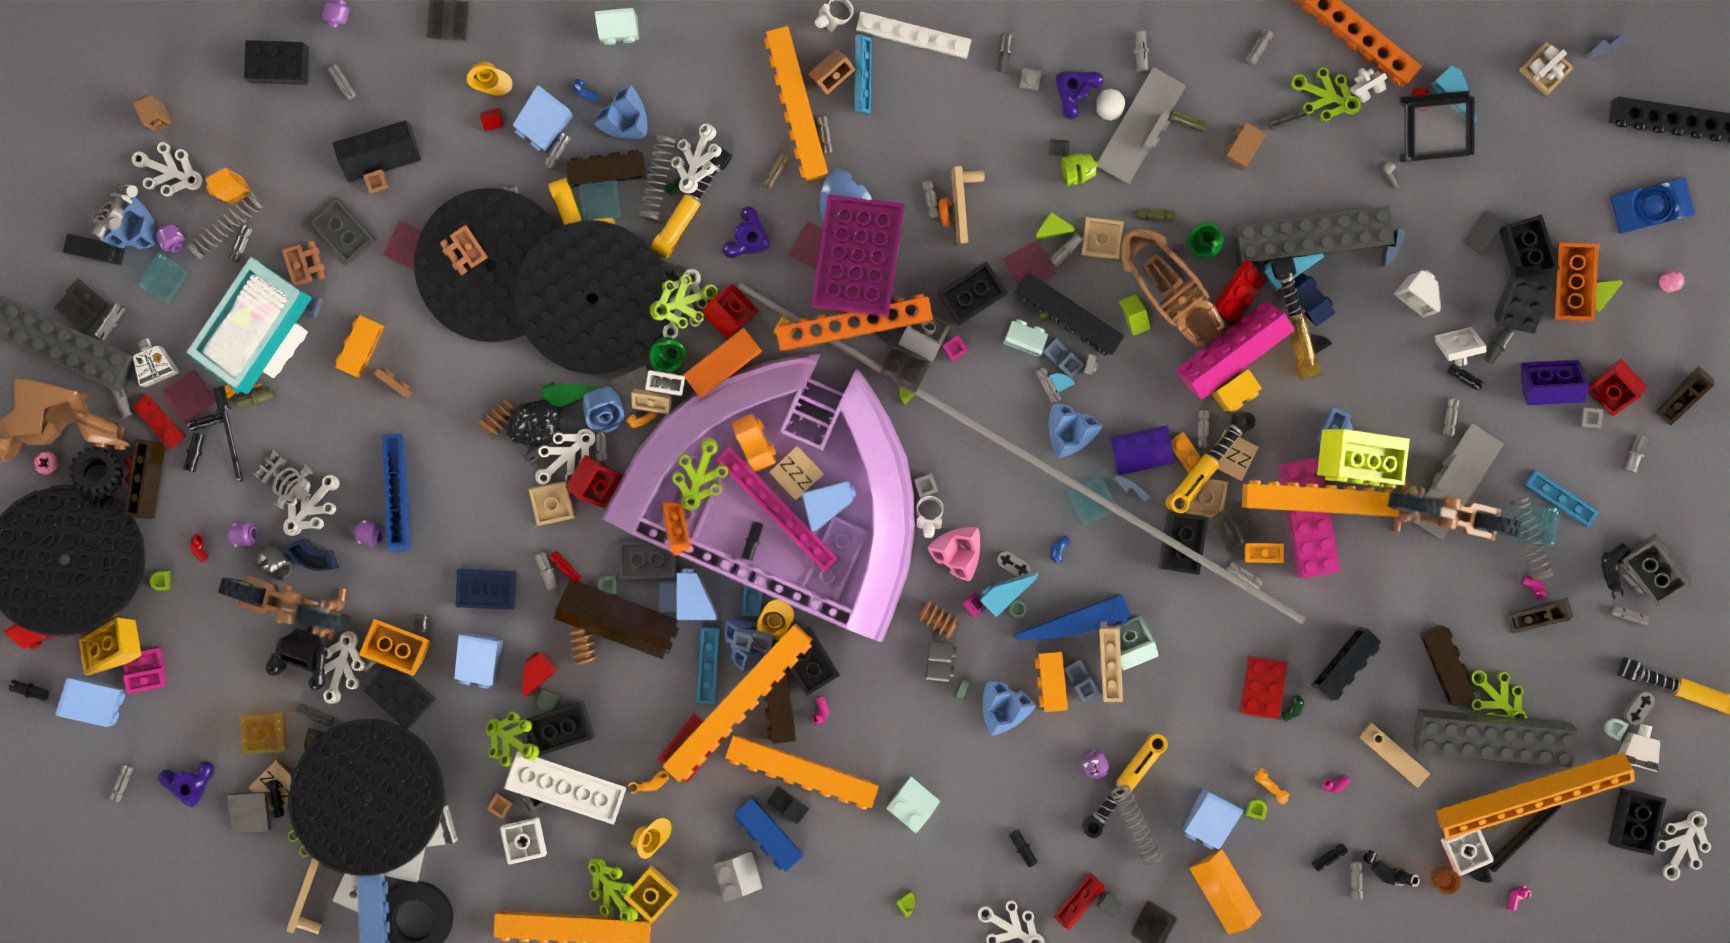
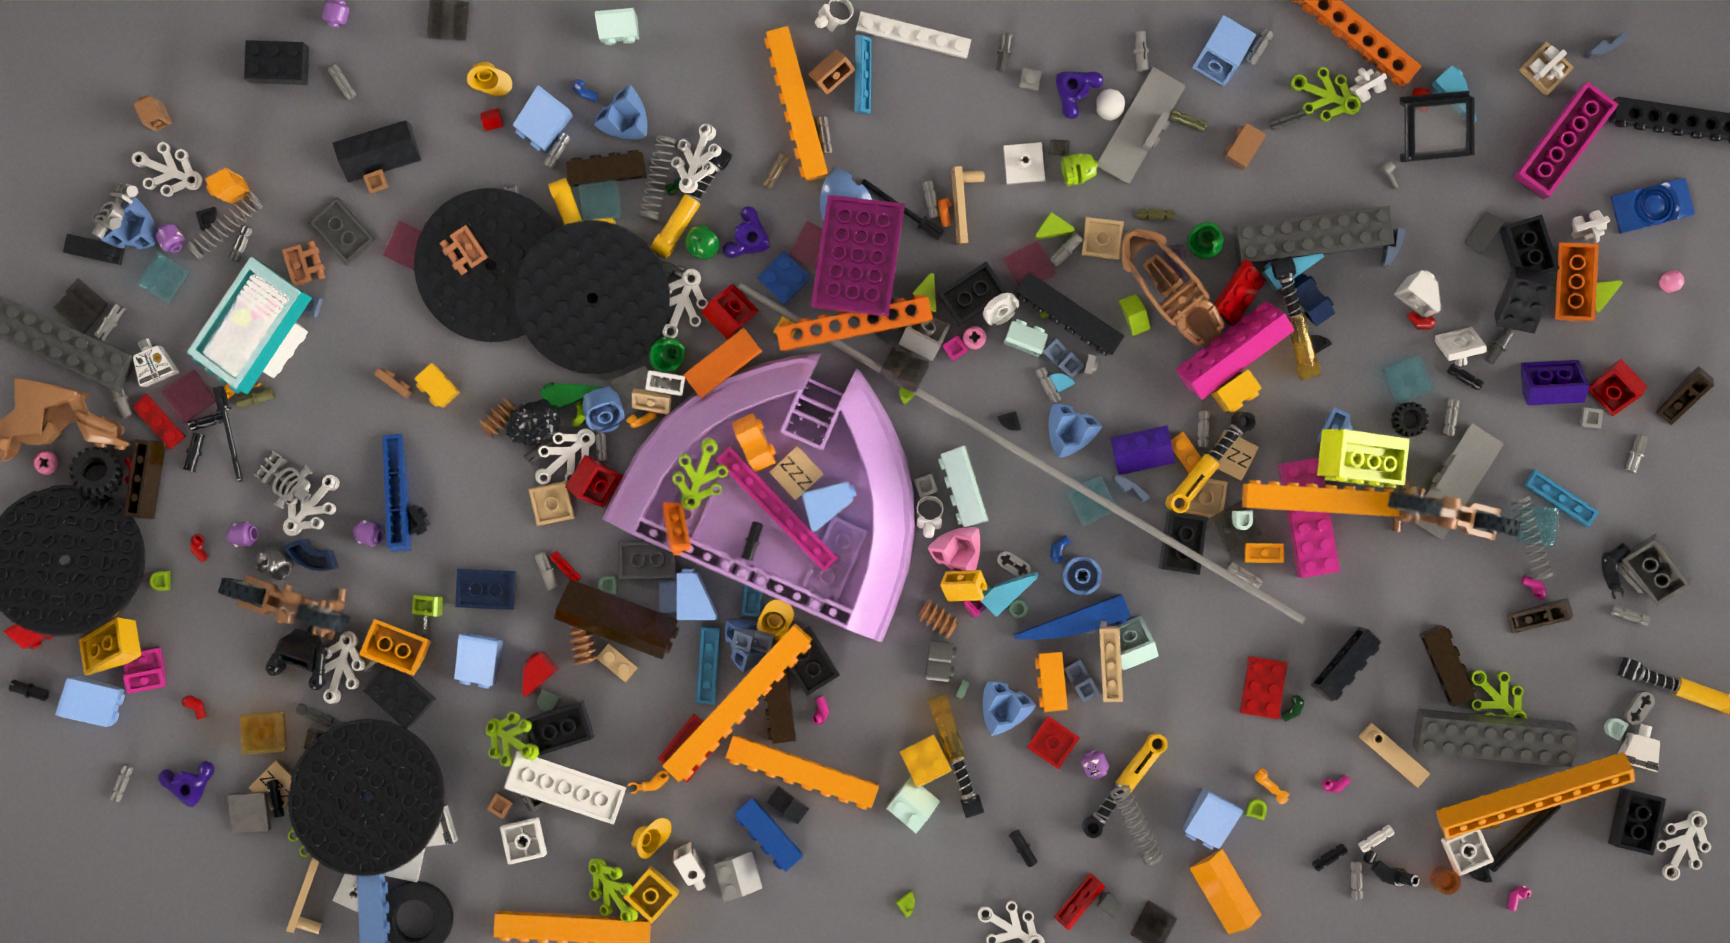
(196, 705): none -> red arm
(206, 217): none -> black tile
(359, 346): light orange brick -> none
(419, 515): none -> black bracket
(427, 605): none -> lime slope
(436, 385): none -> yellow brick
(580, 417): none -> lime tile
(617, 662): none -> tan plate
(679, 303): lime plant -> none
(690, 866): none -> white torso
(707, 247): none -> green piece
(784, 277): none -> blue plate
(924, 223): none -> black piece
(925, 761): none -> yellow brick
(927, 288): none -> lime slope
(955, 753): none -> piece
(963, 487): none -> light aqua slope
(963, 585): none -> yellow brick
(969, 342): none -> bright pink piece
(1000, 309): none -> white tile
(1010, 421): none -> black tile
(1024, 163): none -> white tile
(1053, 742): none -> red plate
(1092, 577): none -> medium blue brick
(1224, 51): none -> light blue slope
(1242, 519): none -> light aqua tile
(1376, 838): none -> white axle
(1408, 379): none -> clear light blue plate
(1420, 414): none -> black tyre
(1421, 323): none -> red arm
(1565, 140): none -> dark pink brick
(1592, 229): none -> white hips

